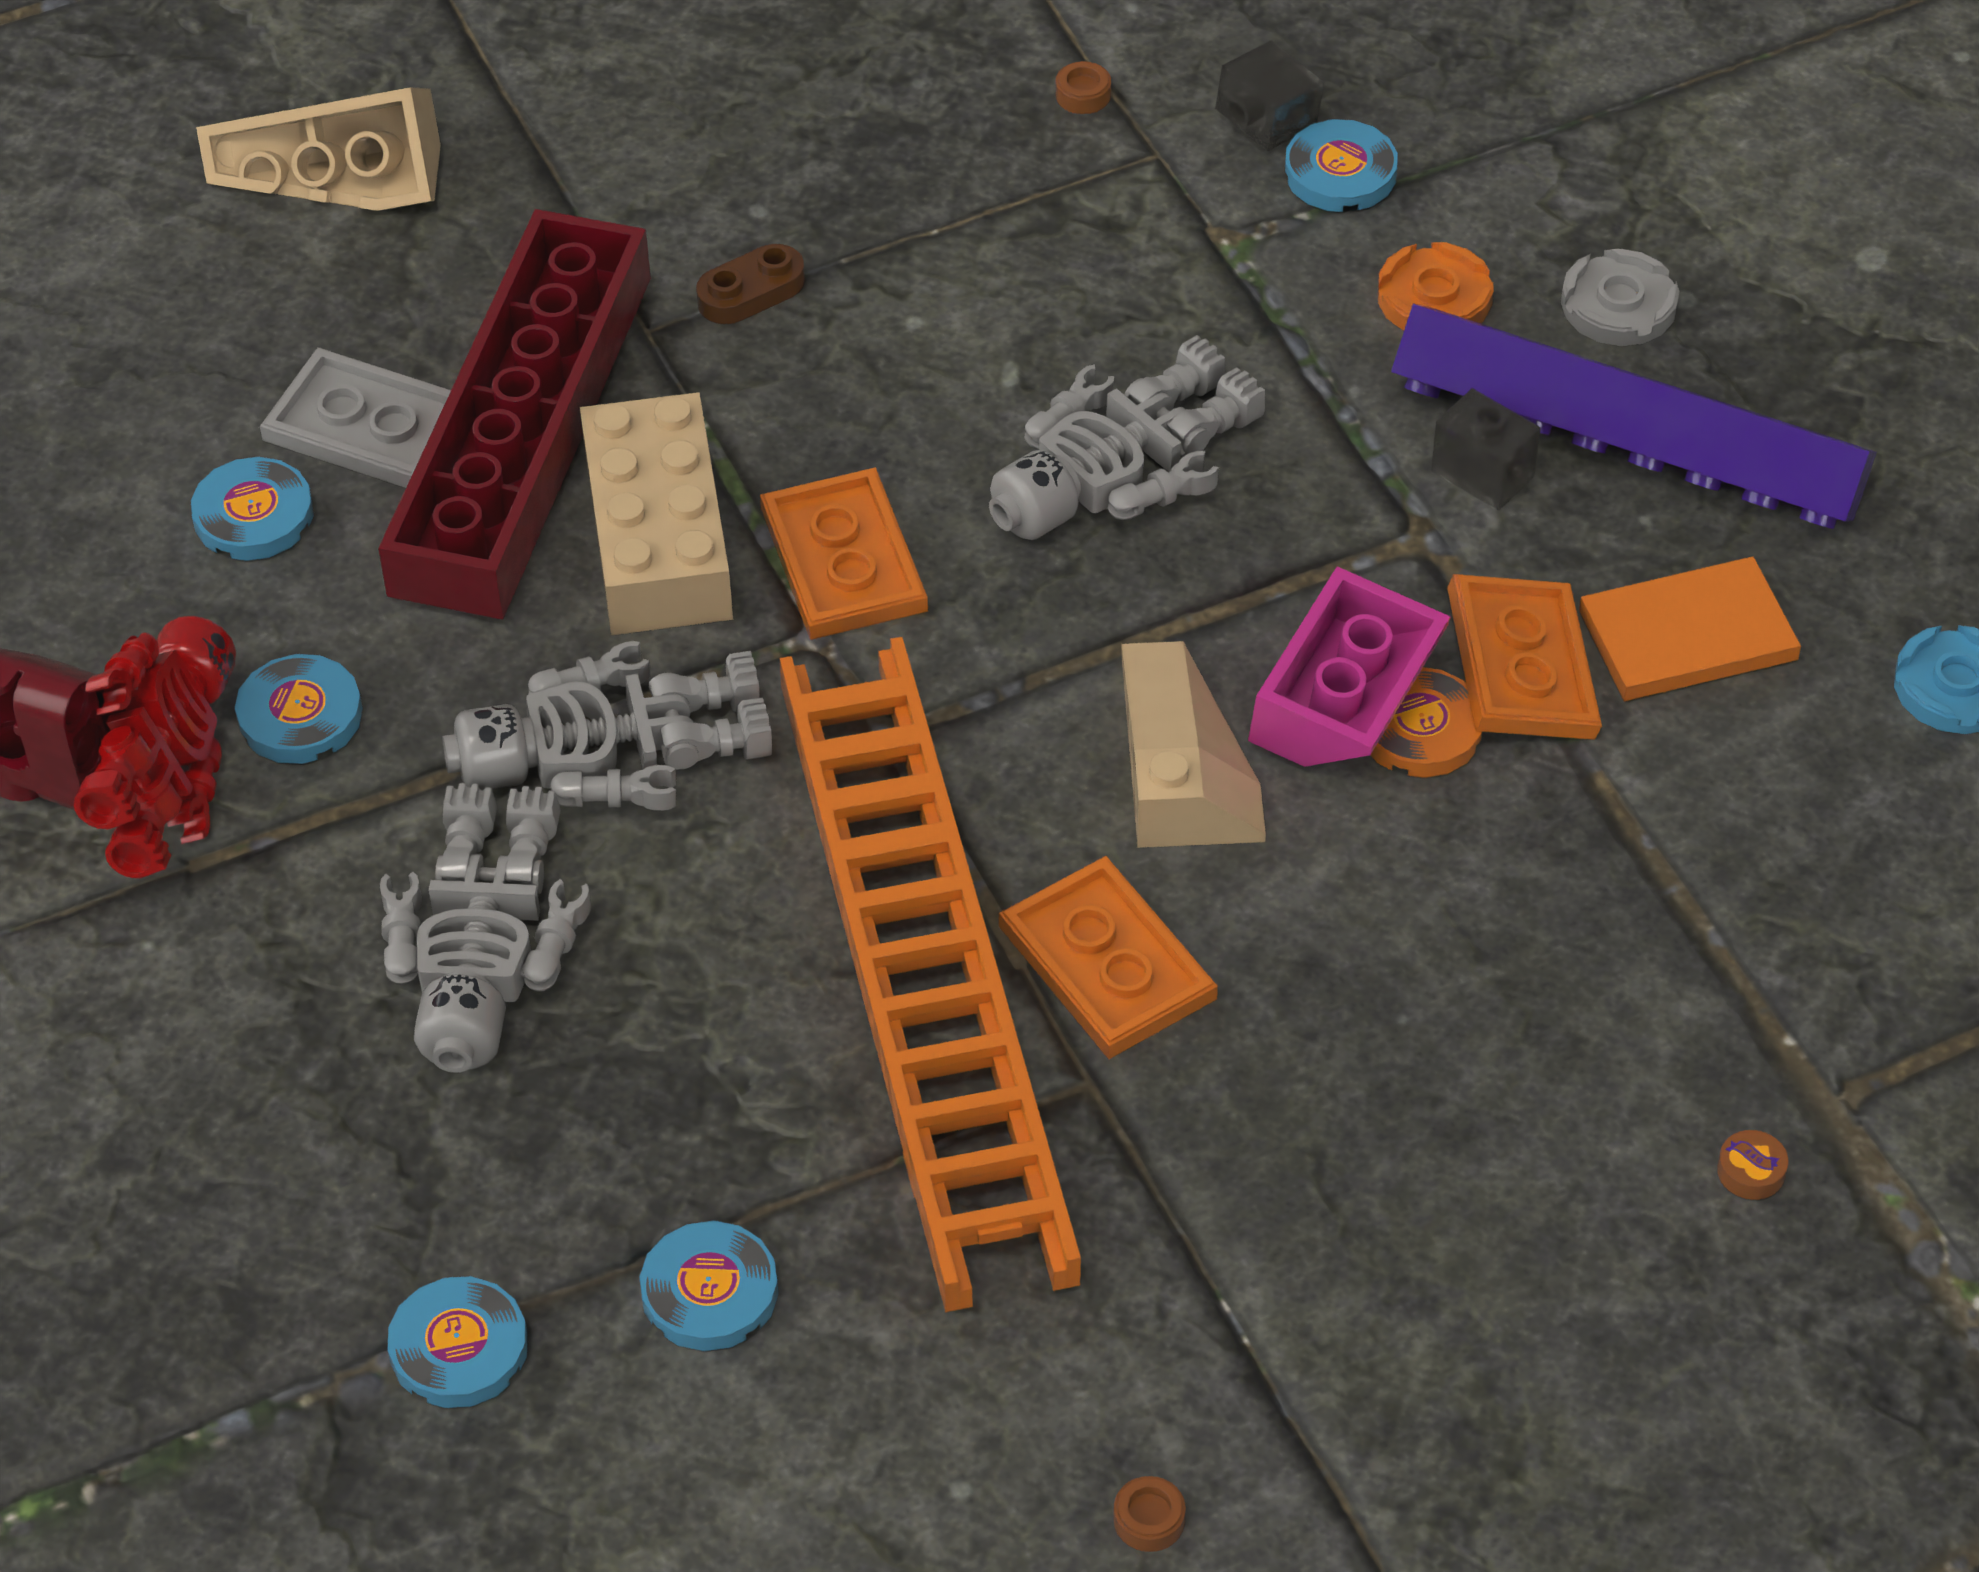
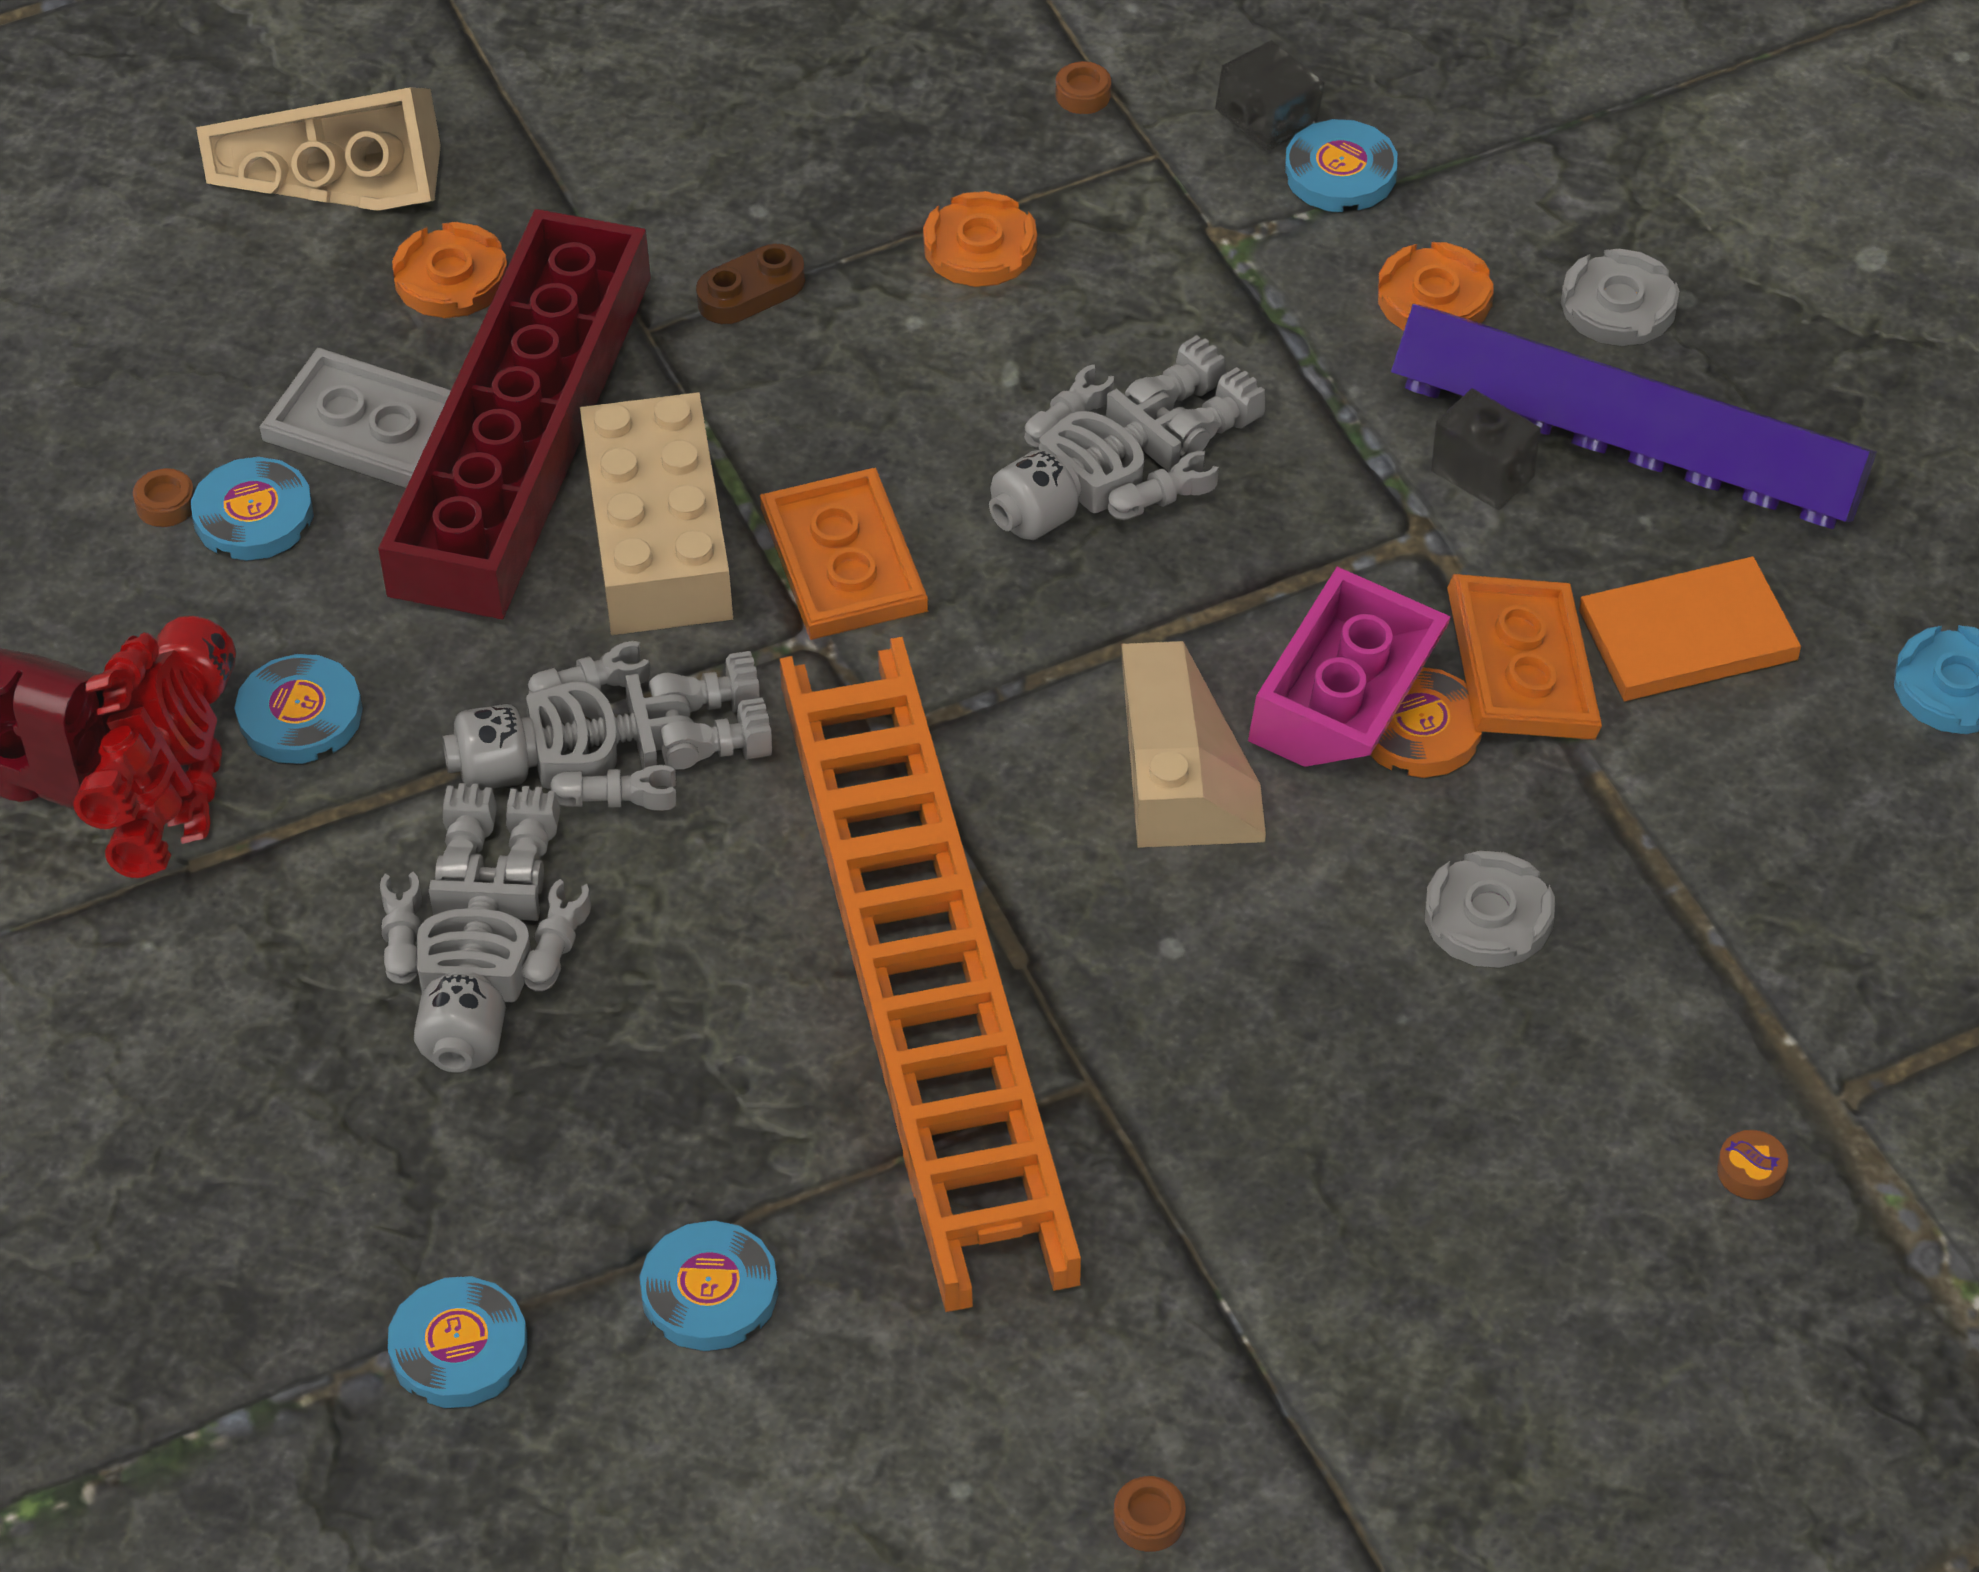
(163, 497): none -> dark orange tile
(449, 270): none -> orange tile
(980, 239): none -> orange tile
(1108, 957): orange tile -> none
(1489, 909): none -> light grey tile

